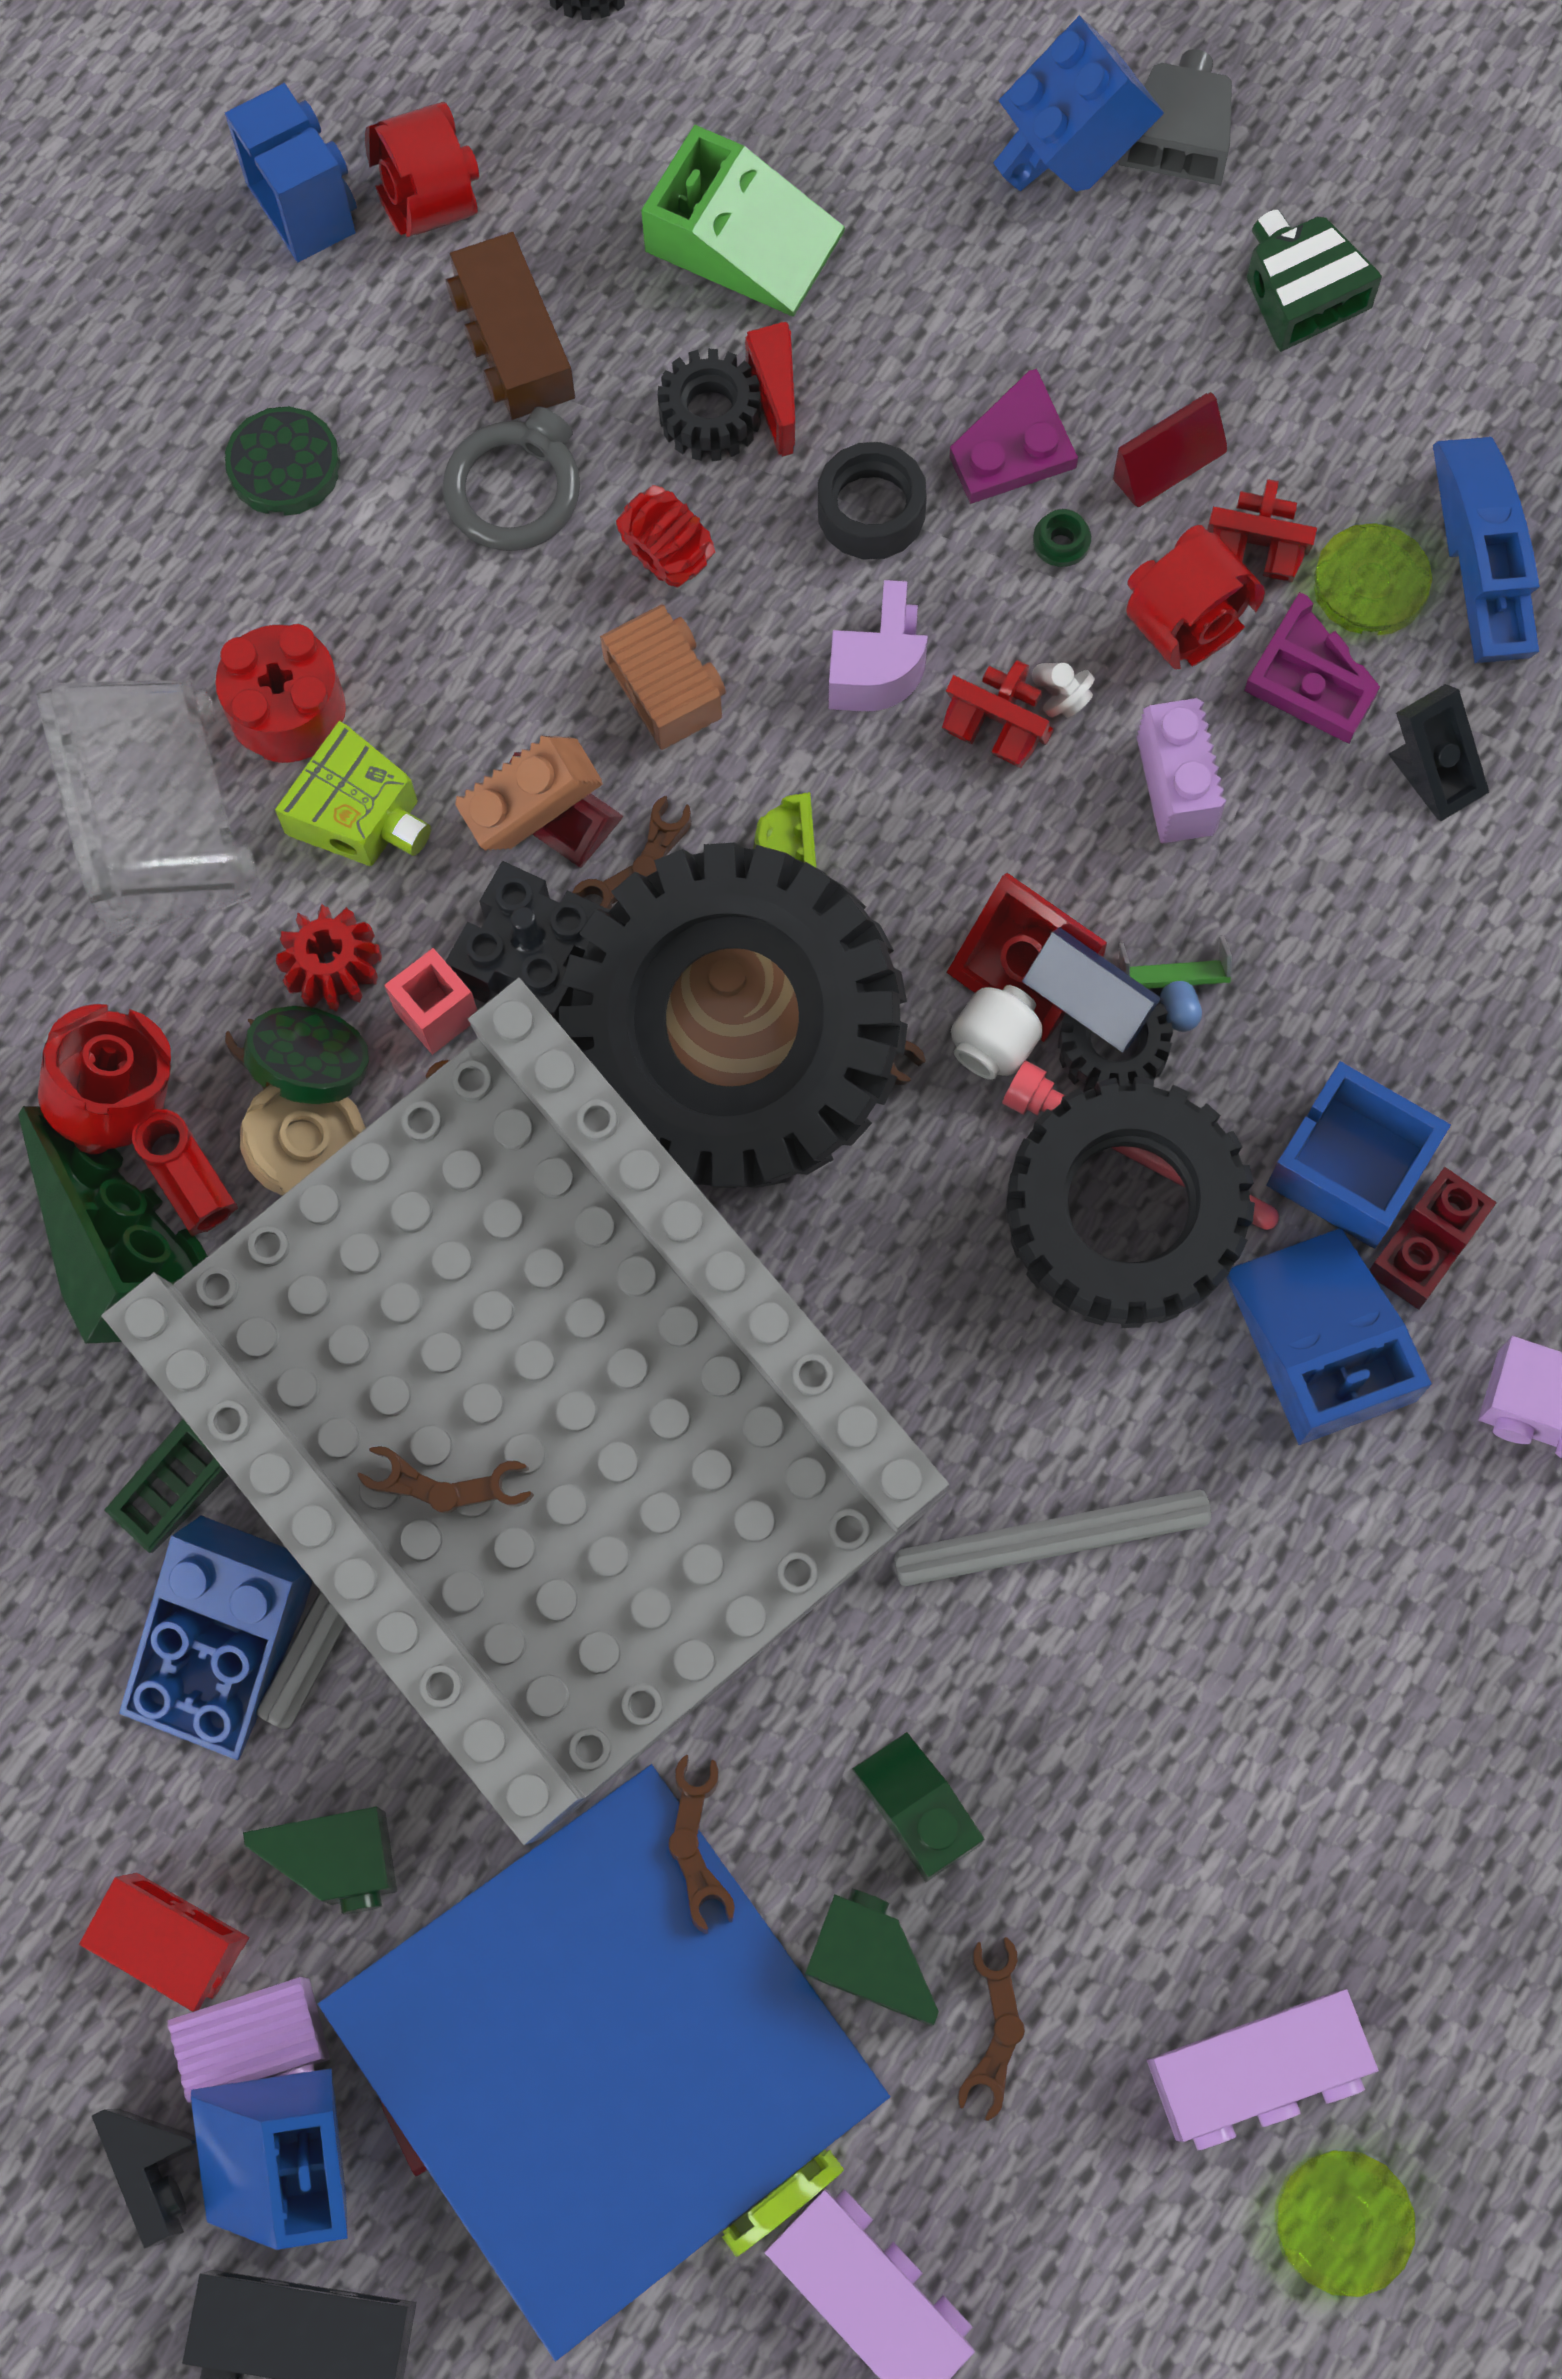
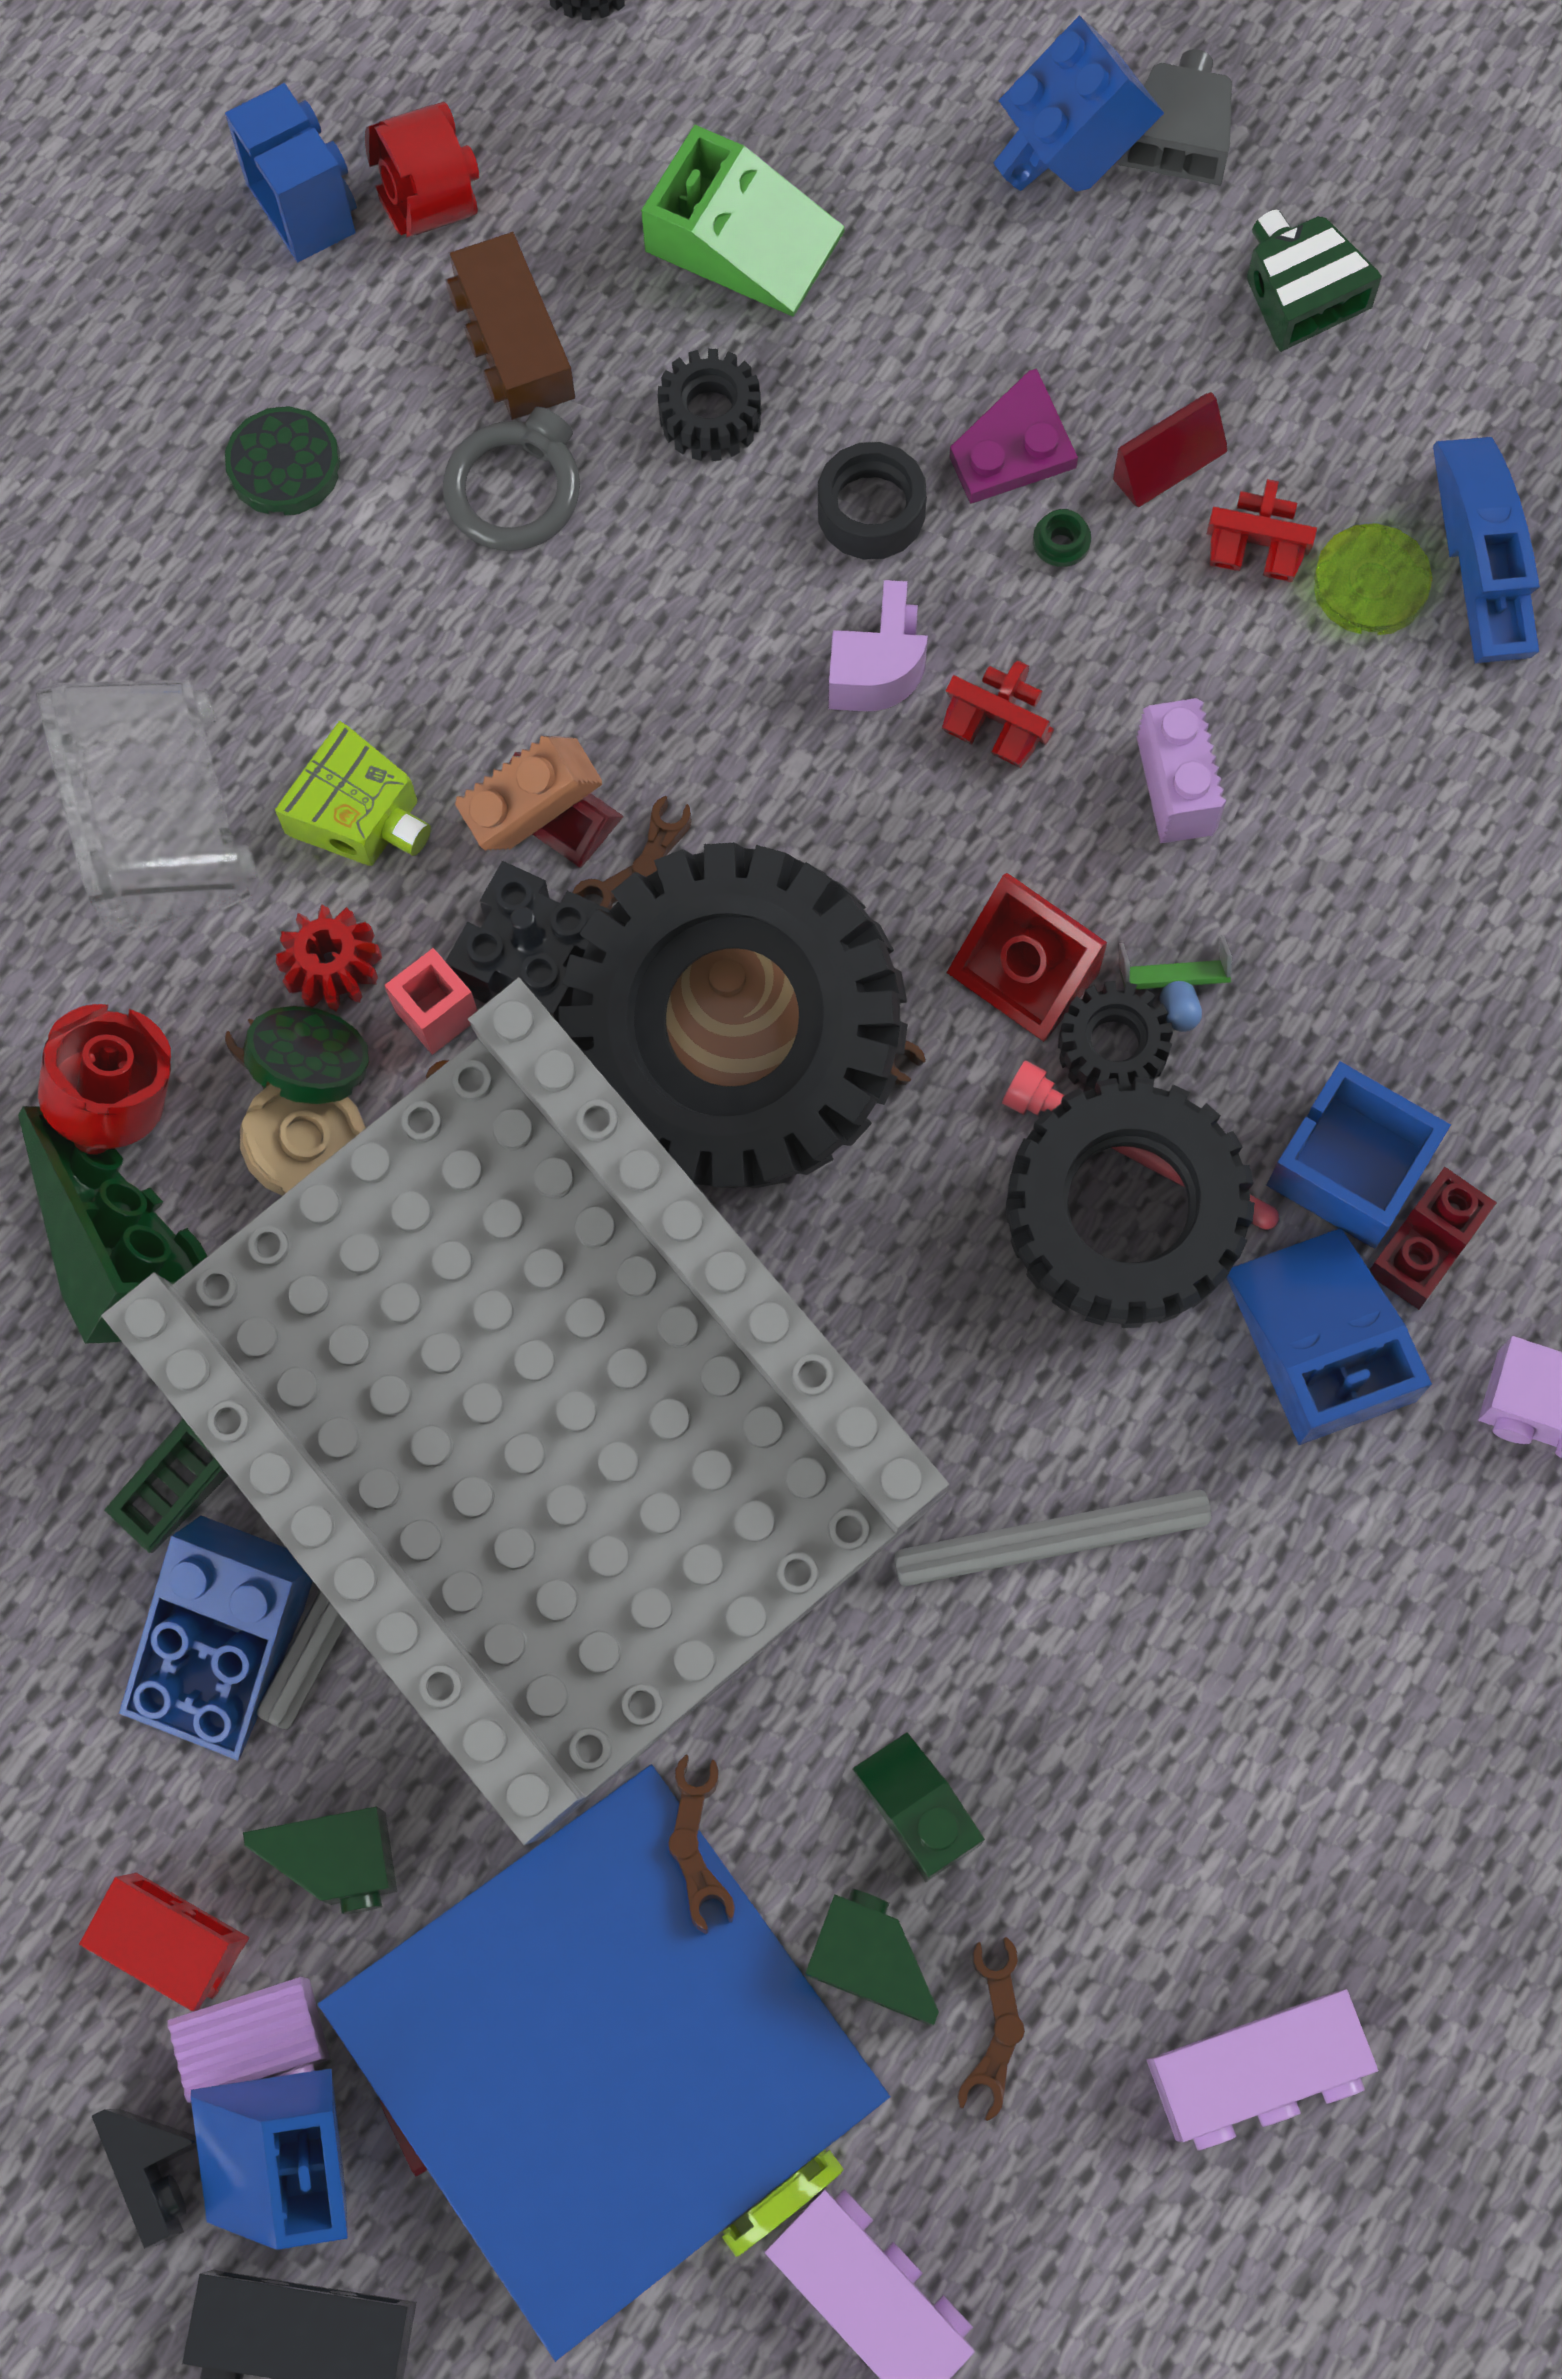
(184, 1173): red piece -> none
(280, 691): red brick -> none
(443, 1495): reddish brown piece -> none
(663, 676): nougat brick -> none
(665, 536): red gear -> none
(771, 360): red slope -> none
(789, 828): lime tile -> none
(996, 1031): white head -> none
(1068, 690): white plate -> none
(1091, 989): tile -> none
(1192, 598): red brick -> none
(1313, 675): magenta wing -> none
(1345, 2223): clear neon green tile -> none
(1440, 752): black slope -> none

